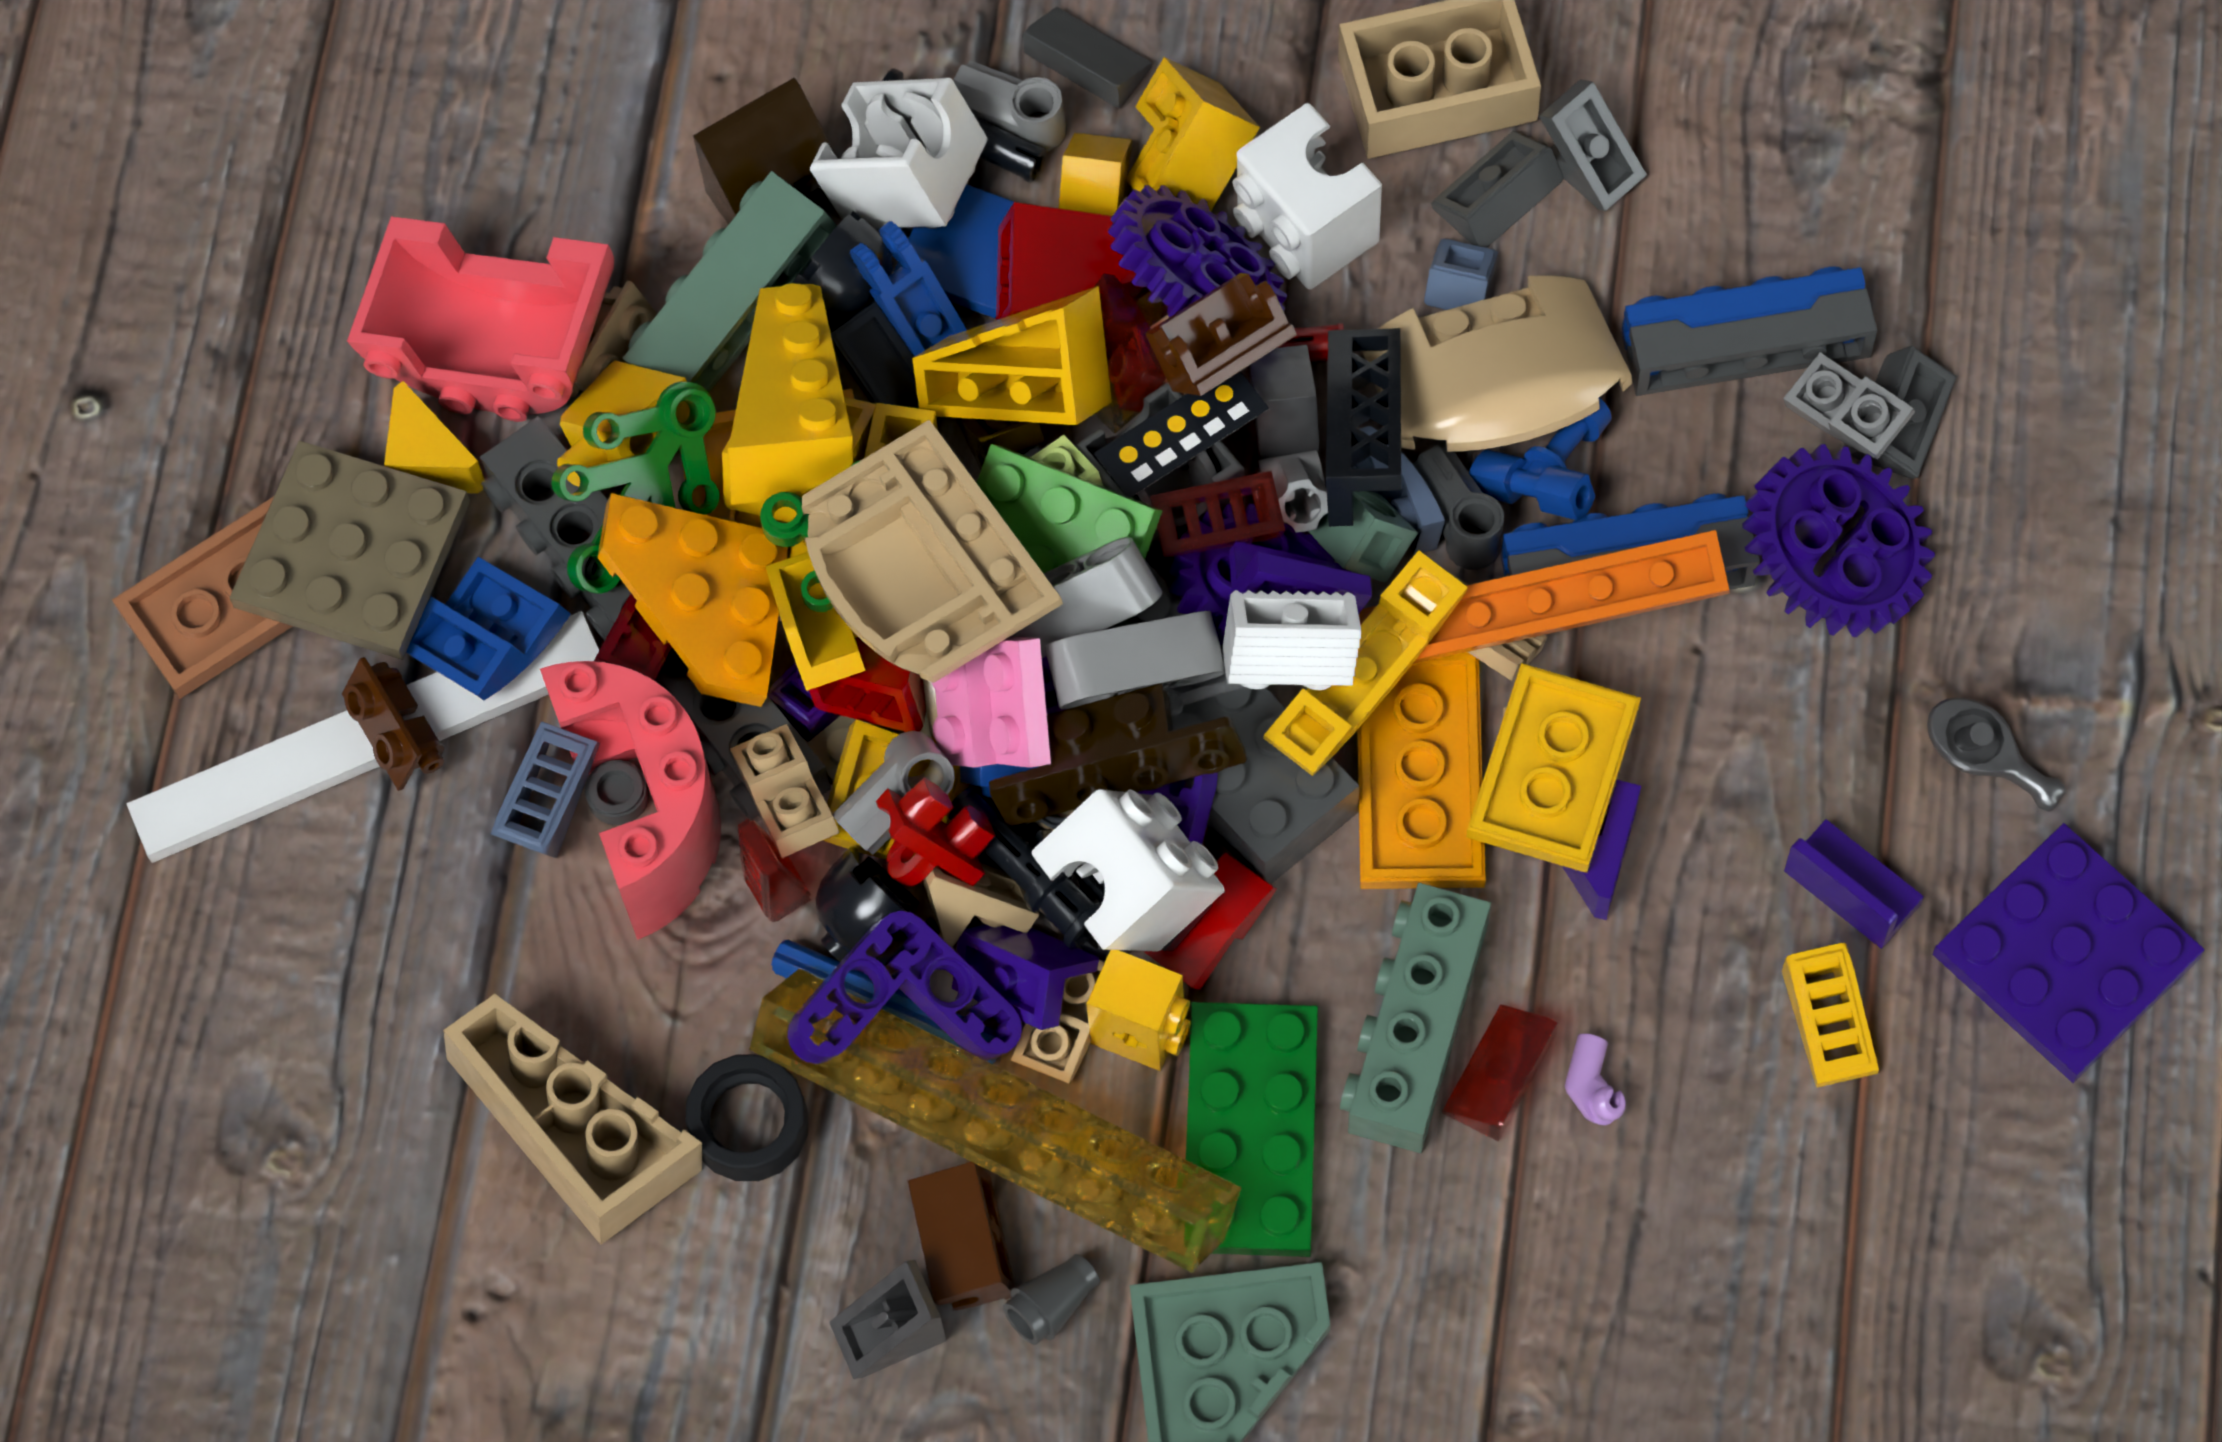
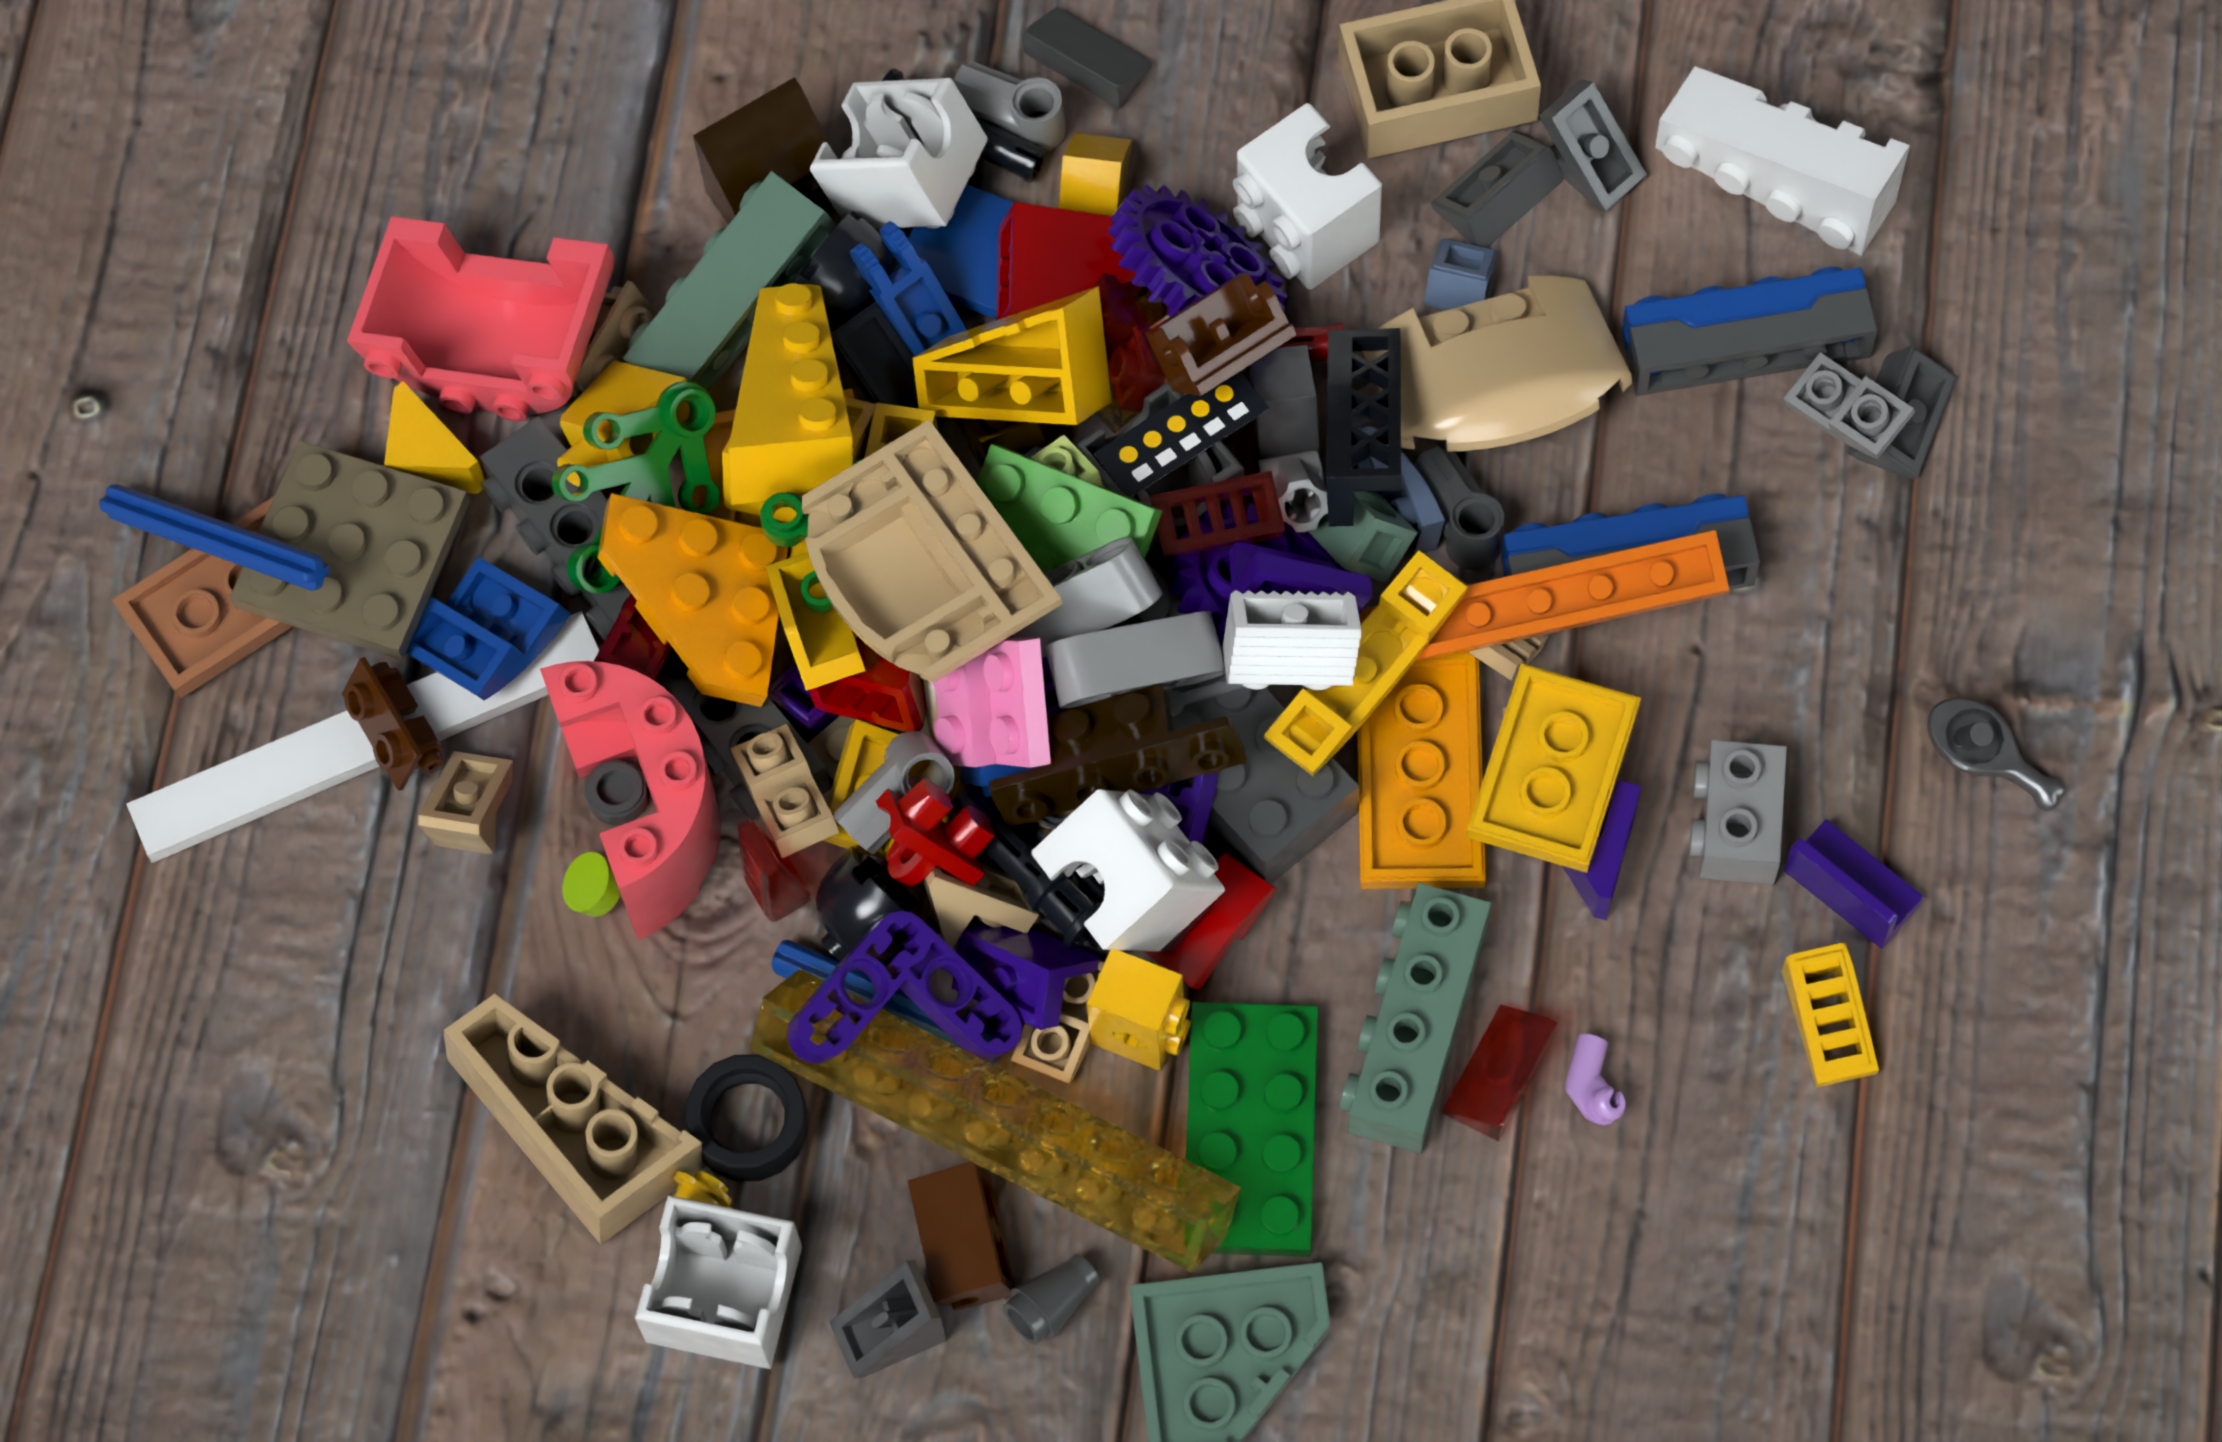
(215, 537): none -> blue axle
(465, 802): none -> tan slope
(526, 780): sand blue slope -> none
(590, 885): none -> lime tile
(702, 1188): none -> yellow plate
(720, 1282): none -> white piece
(1193, 134): yellow panel -> none
(1543, 470): blue bar -> none
(1740, 812): none -> light grey brick
(1784, 158): none -> white wedge
(1881, 556): dark purple gear -> none
(2068, 952): dark purple plate -> none

